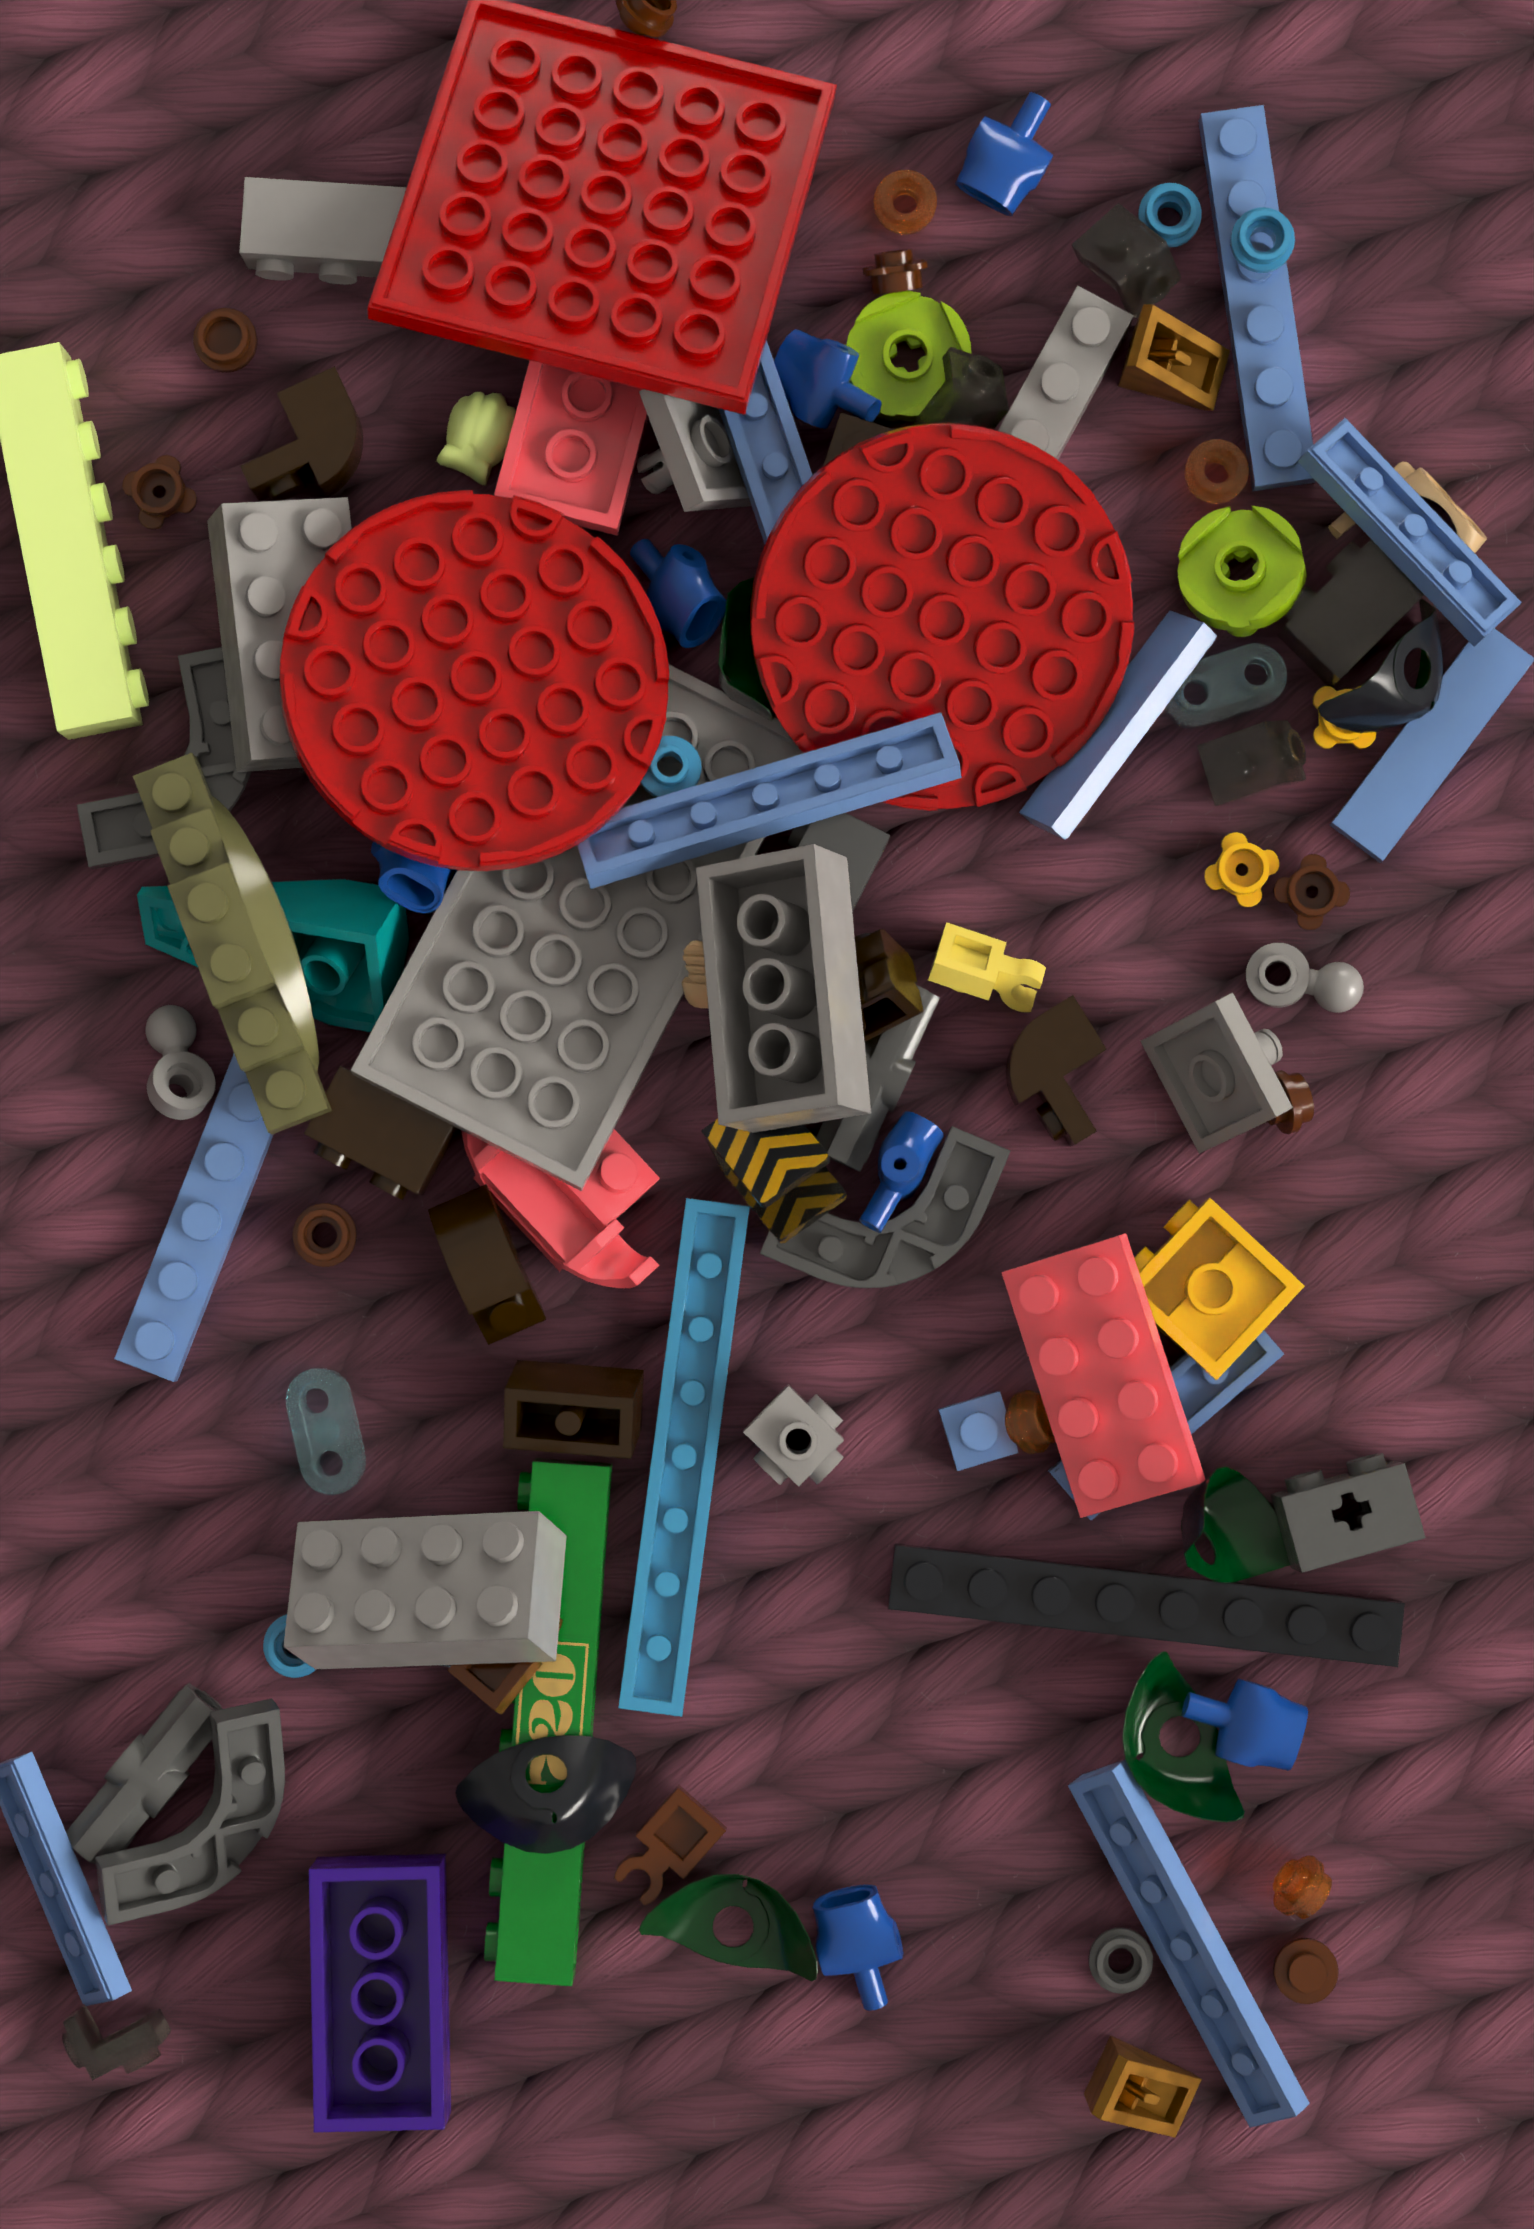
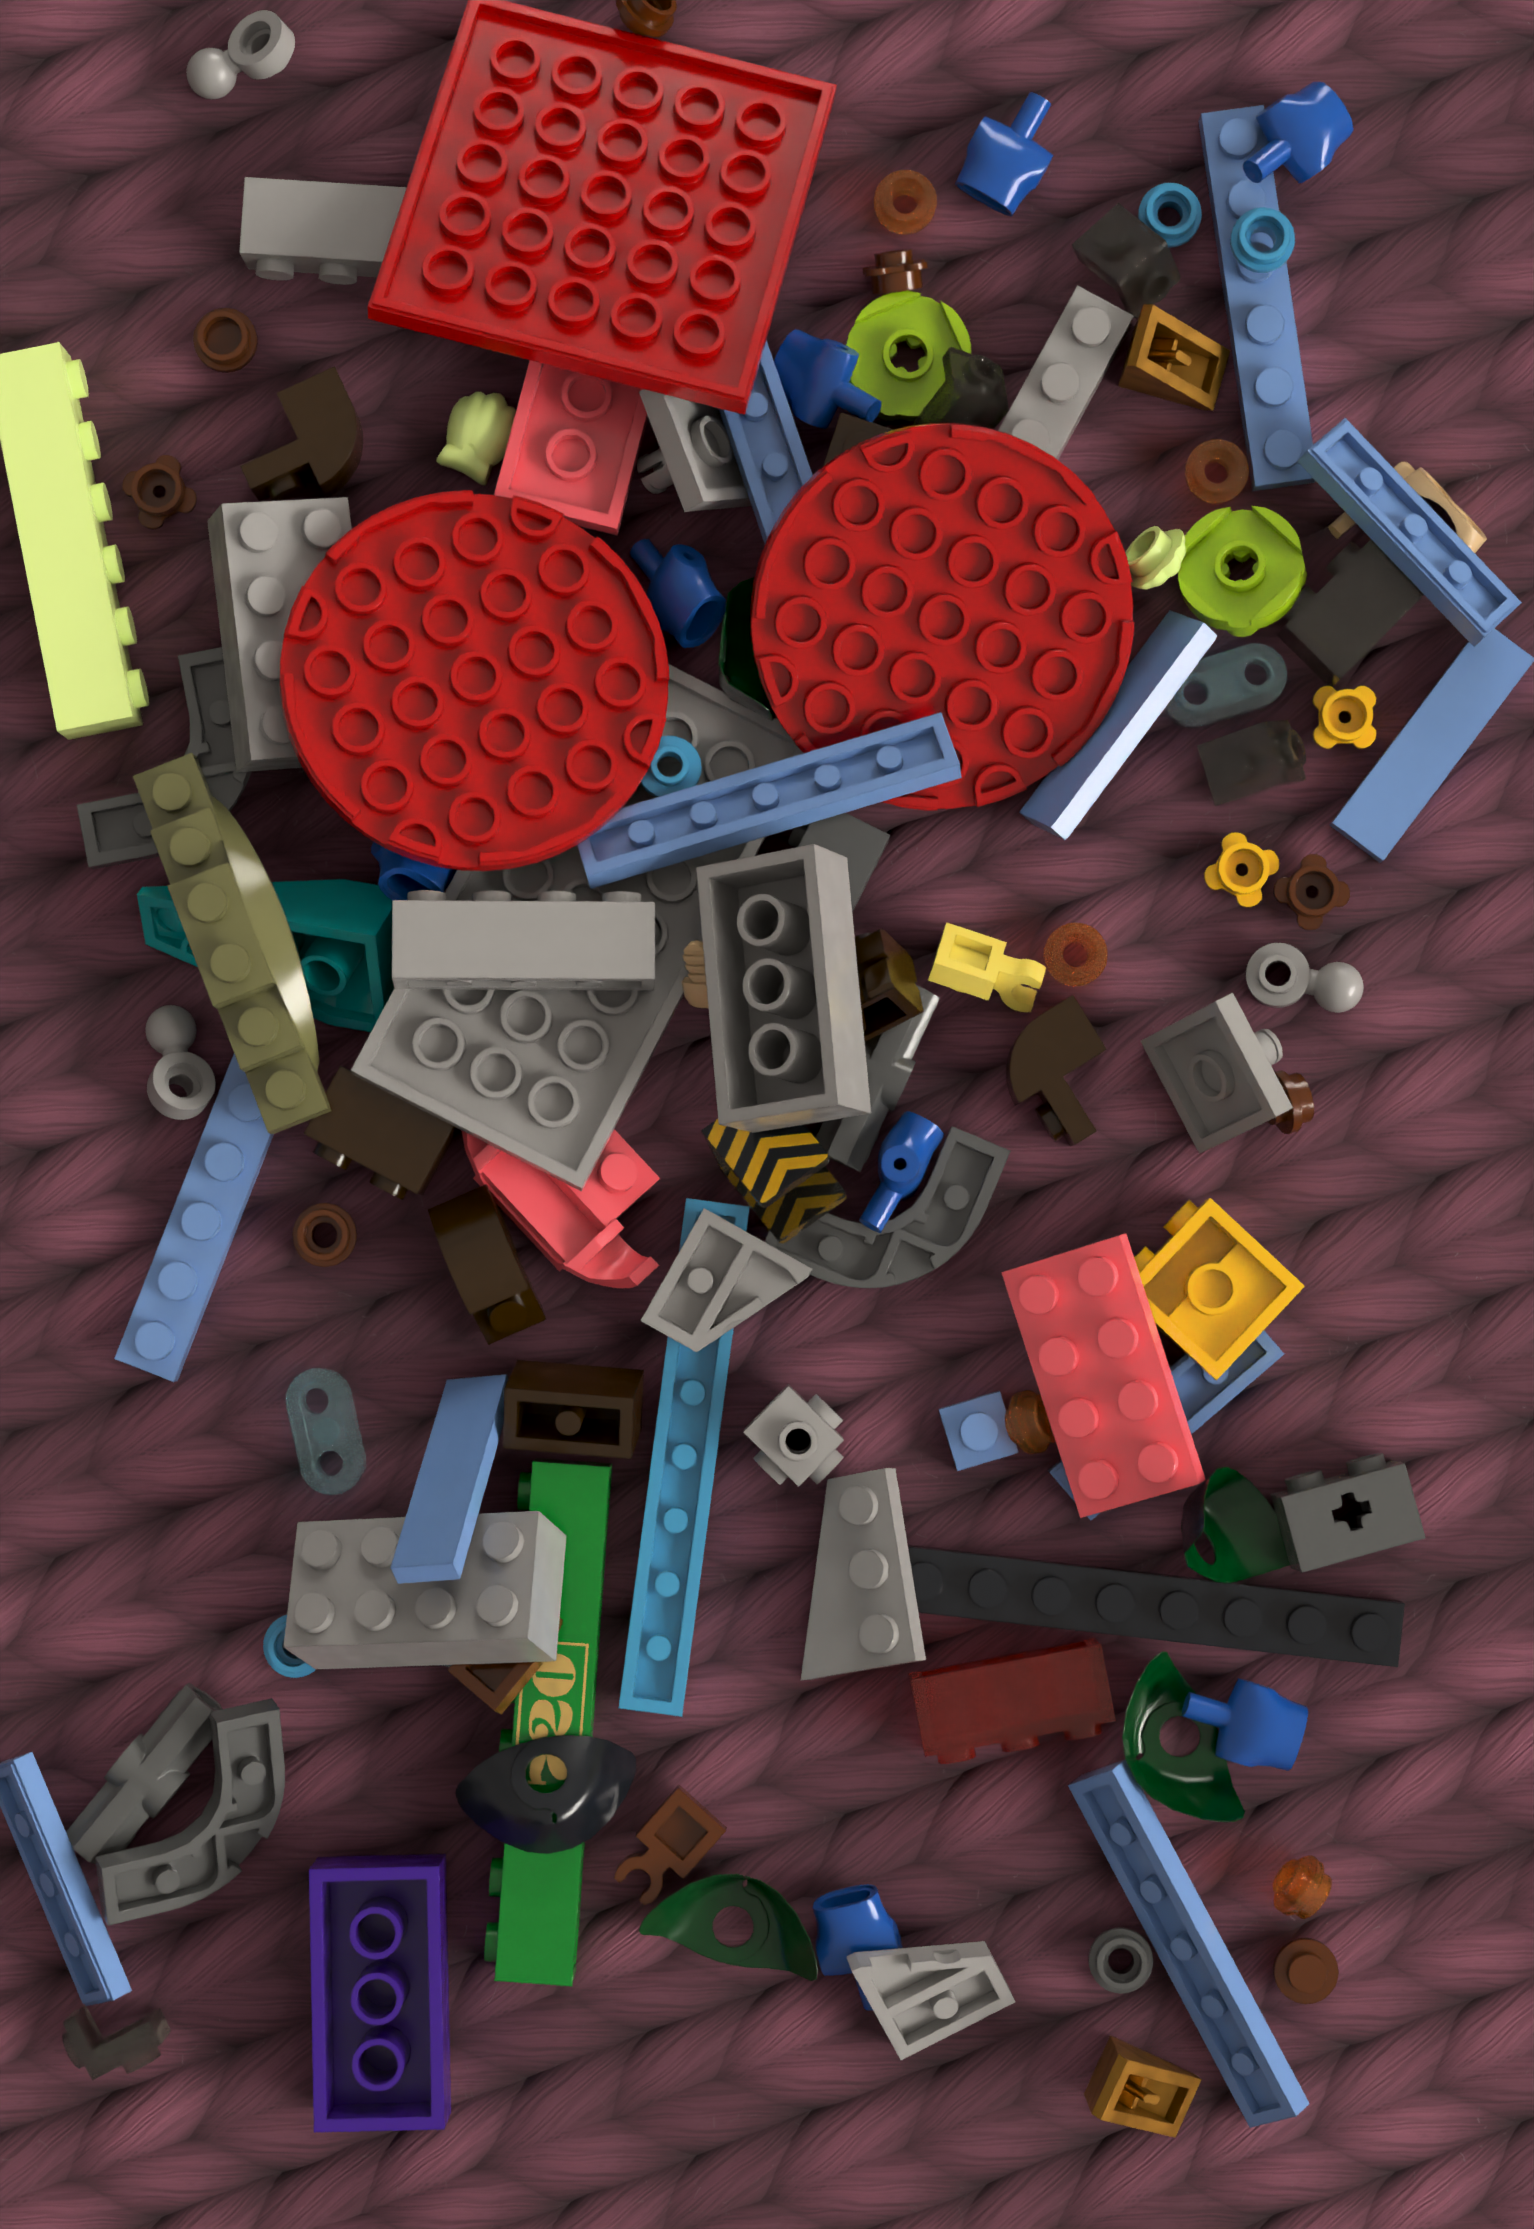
(256, 46): none -> light grey plate
(451, 1481): none -> medium blue tile
(523, 943): none -> light grey brick
(719, 1282): none -> light grey wing
(863, 1581): none -> light grey wing
(930, 1990): none -> light grey wing
(1012, 1700): none -> clear red brick
(1090, 940): none -> clear orange plate
(1155, 556): none -> yellowish green animal
(1300, 133): none -> blue piece
(1387, 697): black piece -> none

